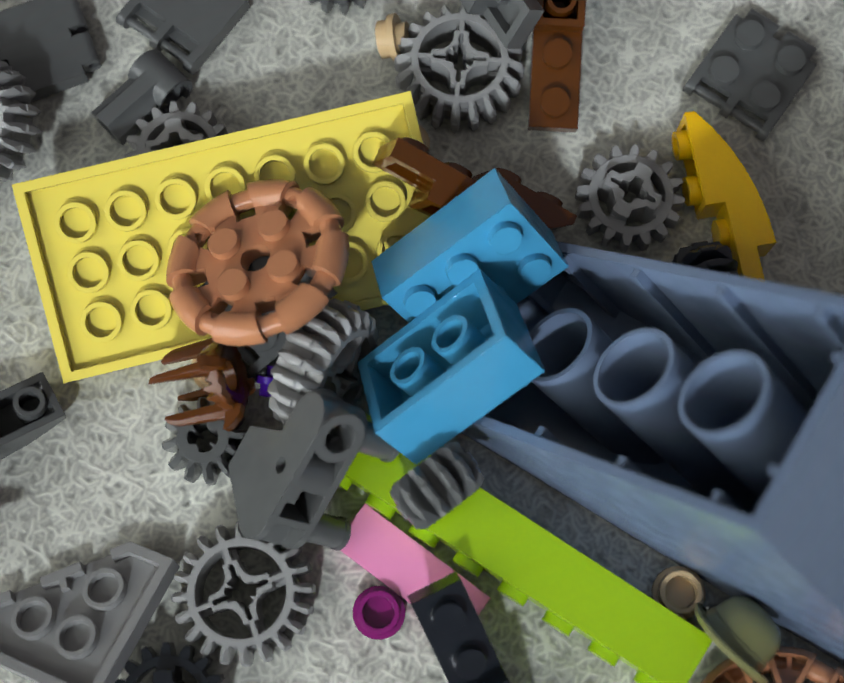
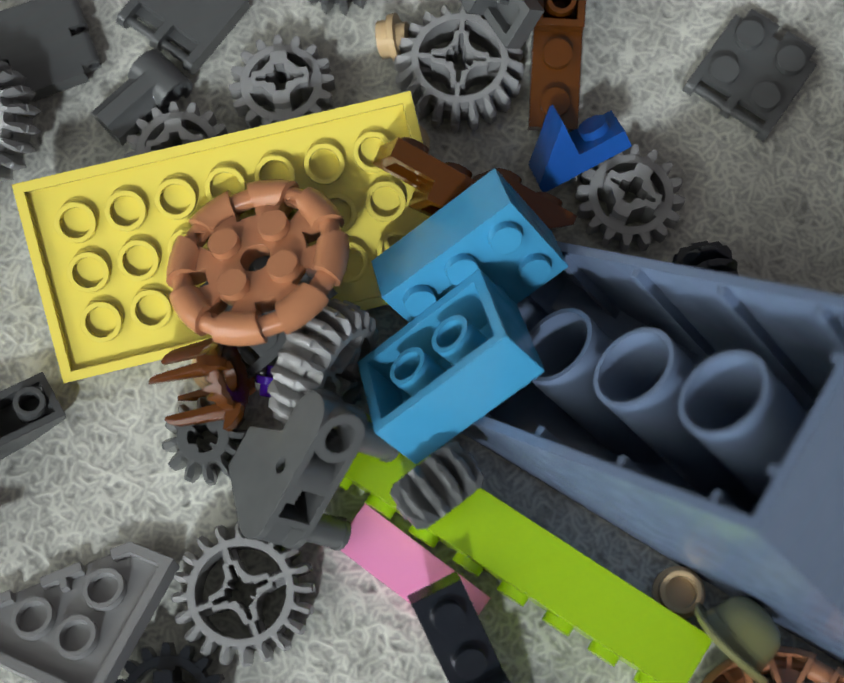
(274, 65): none -> light grey gear
(378, 612): magenta plate -> none
(565, 155): none -> blue slope
(723, 189): yellow slope -> none

